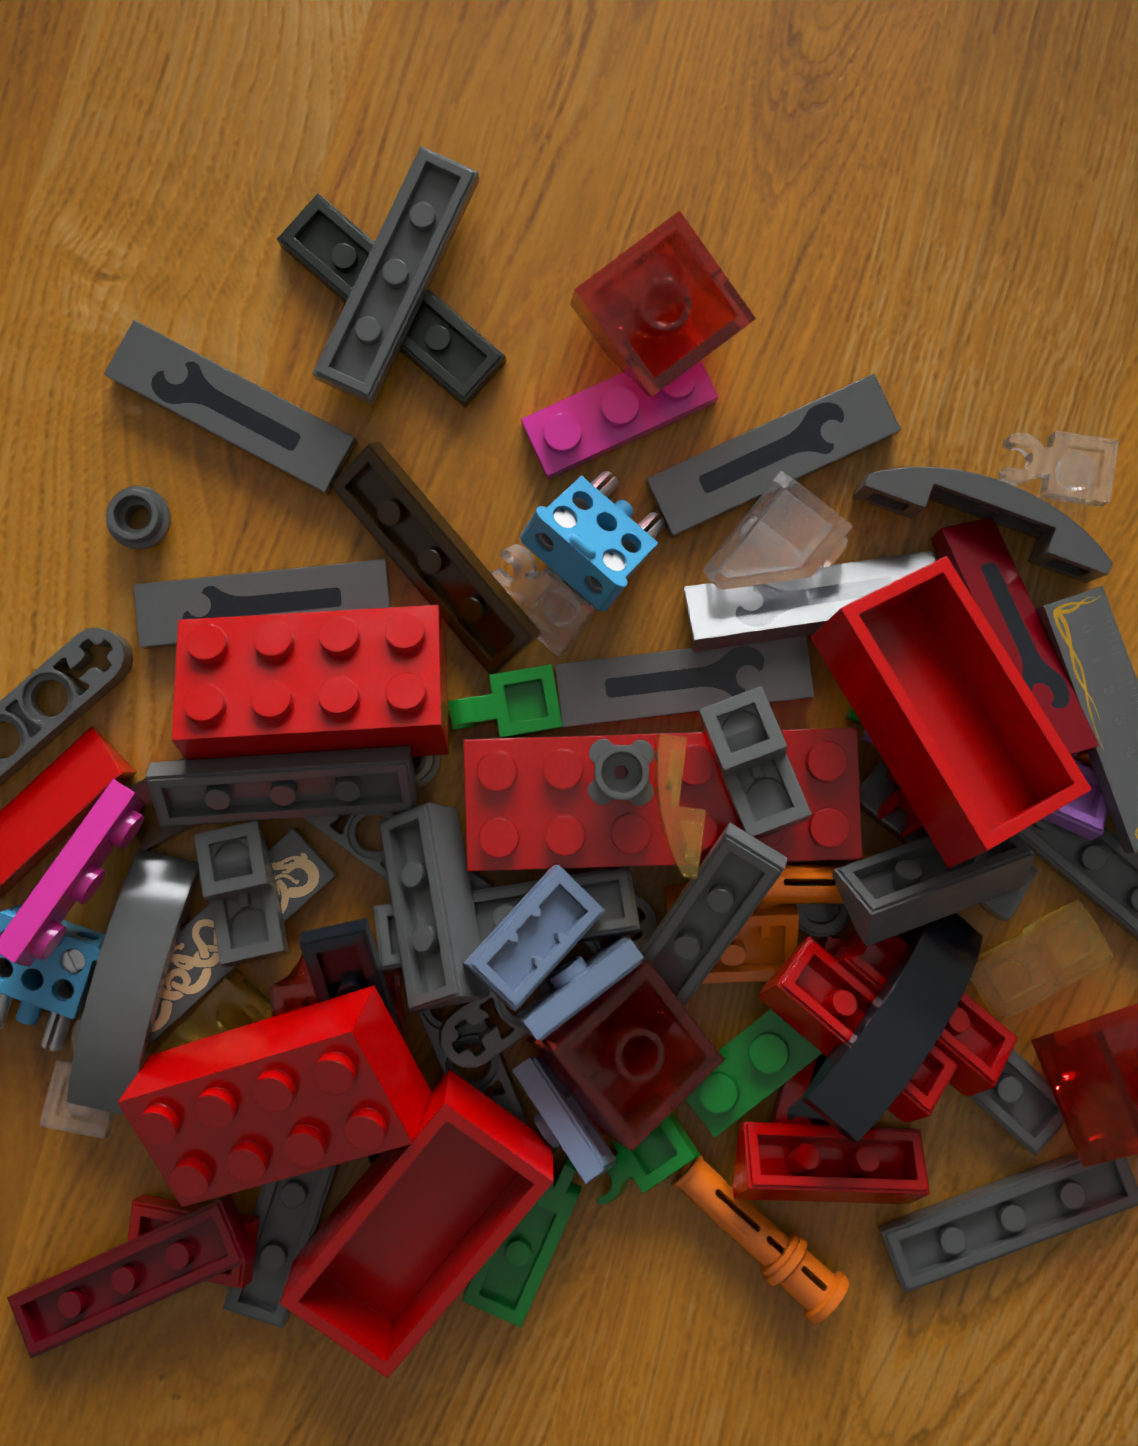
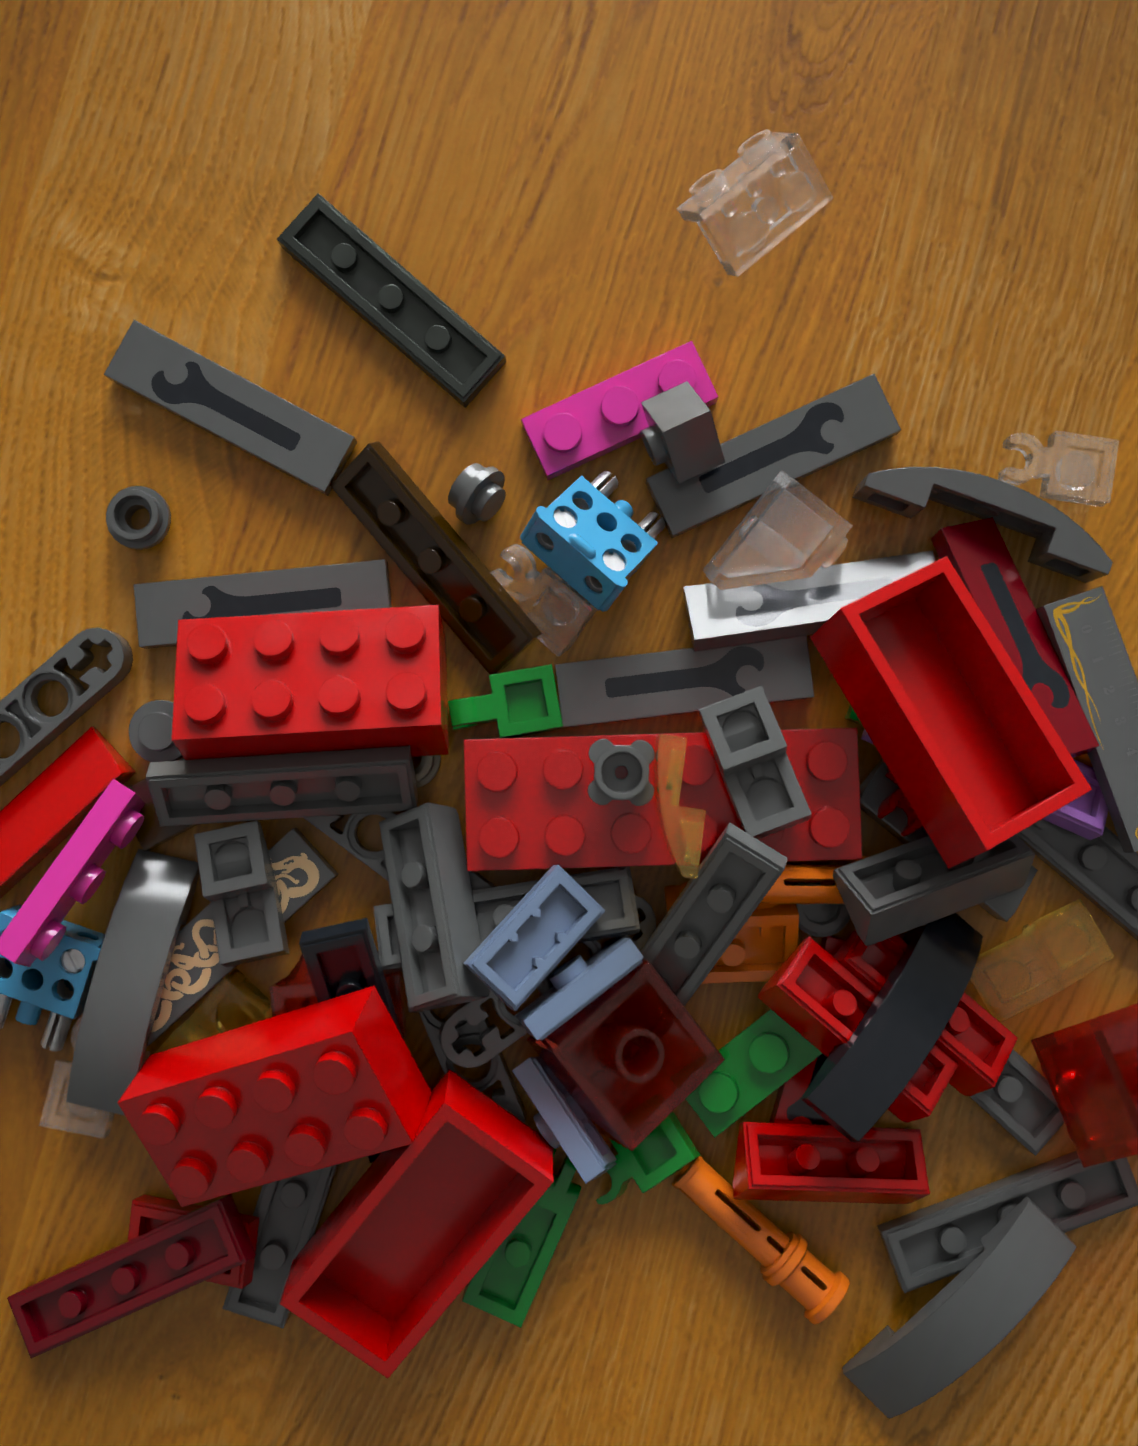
(152, 732): none -> dark grey plate
(396, 275): dark grey tile -> none
(477, 493): none -> dark grey plate
(661, 306): clear red slope -> none
(681, 433): none -> dark grey plate
(756, 199): none -> clear bracket
(966, 1316): none -> dark grey slope

